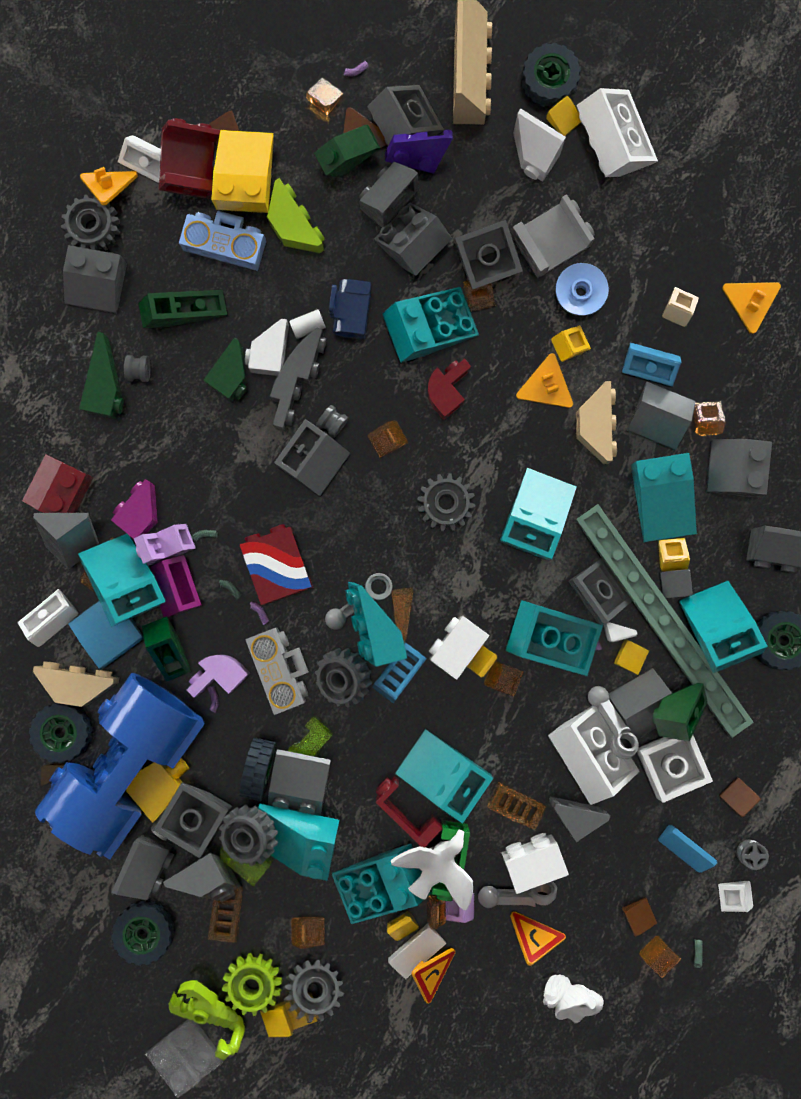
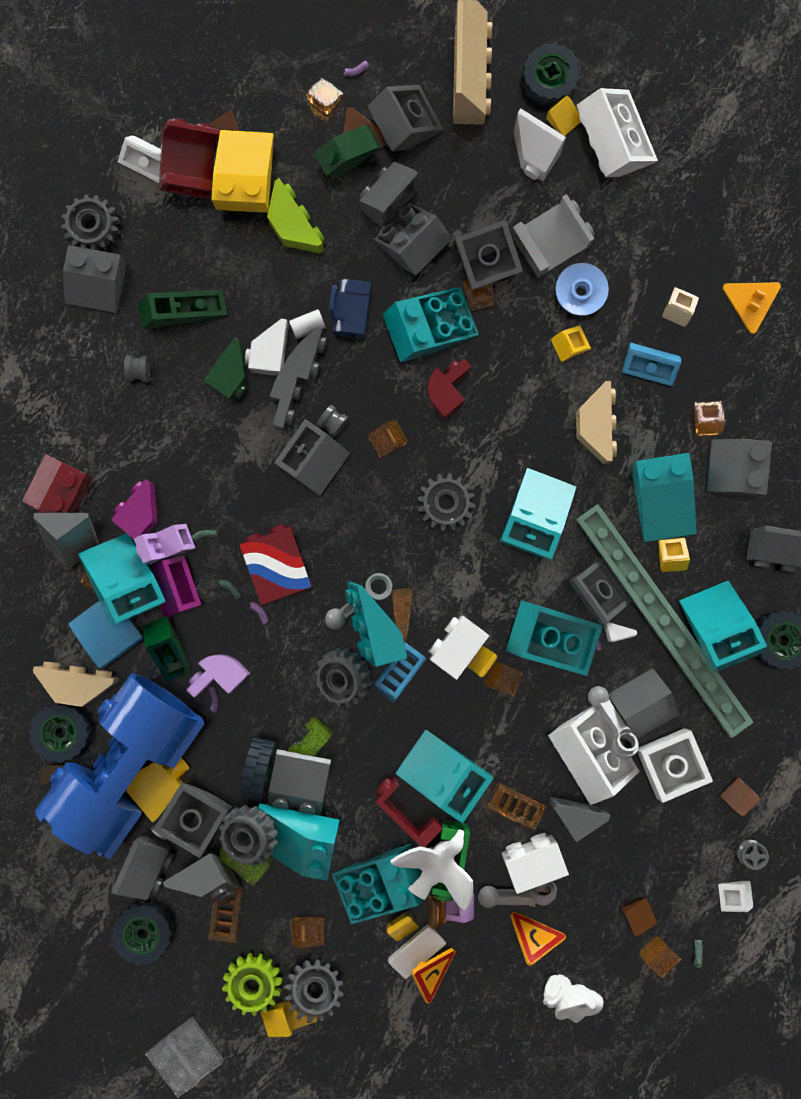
(47, 618): white slope -> none
(102, 387): dark green slope -> none
(107, 185): light orange piece -> none
(207, 1008): lime animal -> none
(222, 243): light blue piece -> none
(279, 683): light grey piece -> none
(418, 150): dark purple wing -> none
(547, 385): light orange piece -> none
(631, 656): yellow slope -> none
(661, 416): dark grey slope -> none
(676, 583): dark grey slope -> none
(680, 712): dark green slope -> none
(686, 849): dark azure slope -> none

